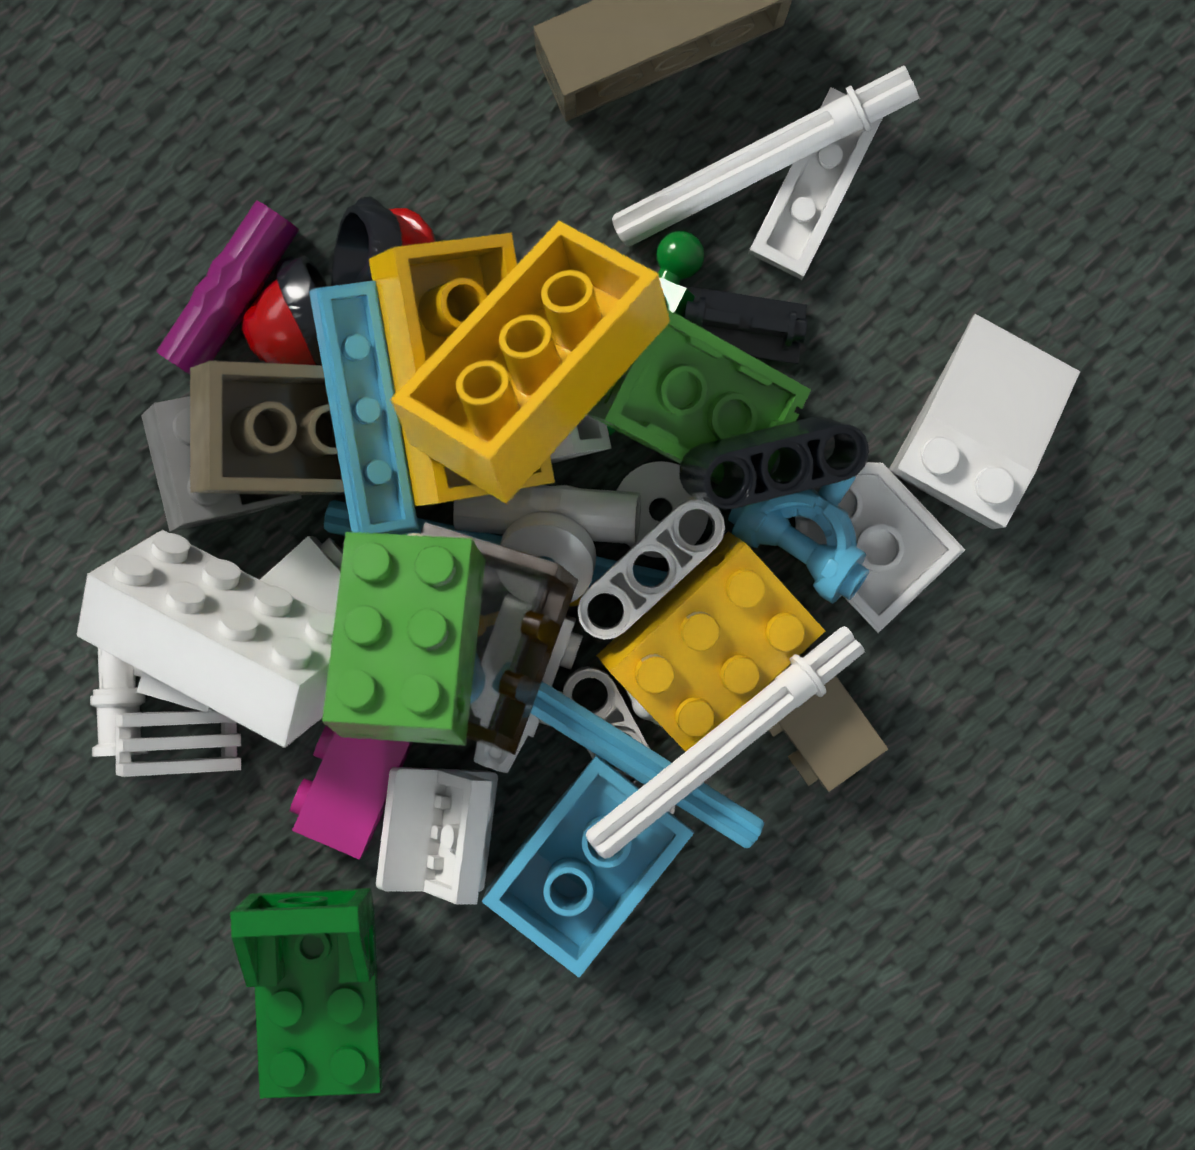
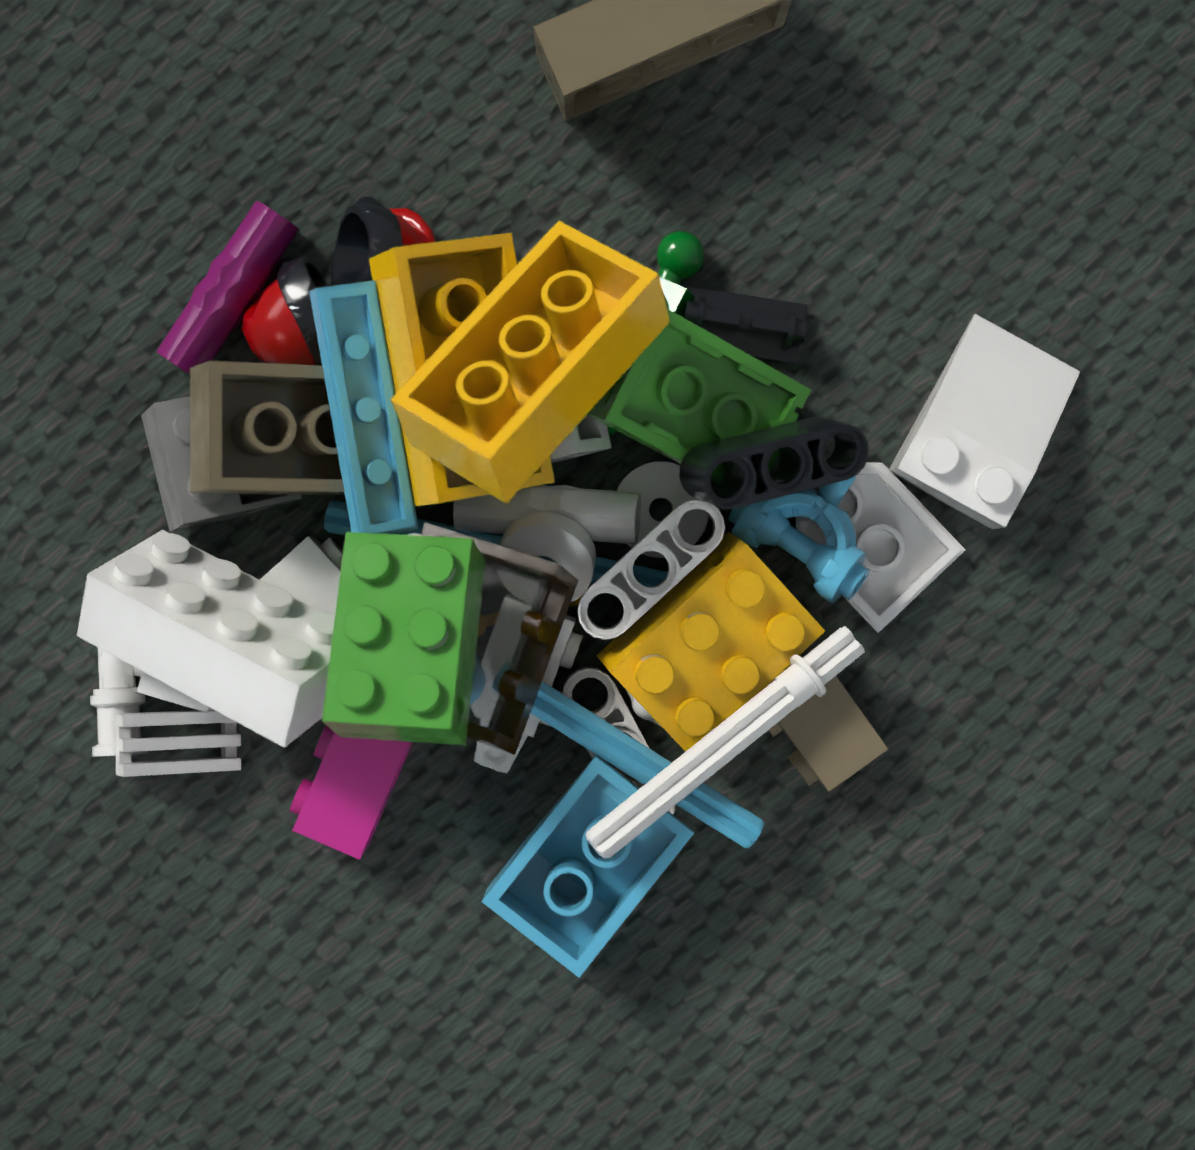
(313, 990): green bracket -> none
(437, 832): white bracket -> none
(766, 156): white axle -> none
(810, 200): white plate -> none

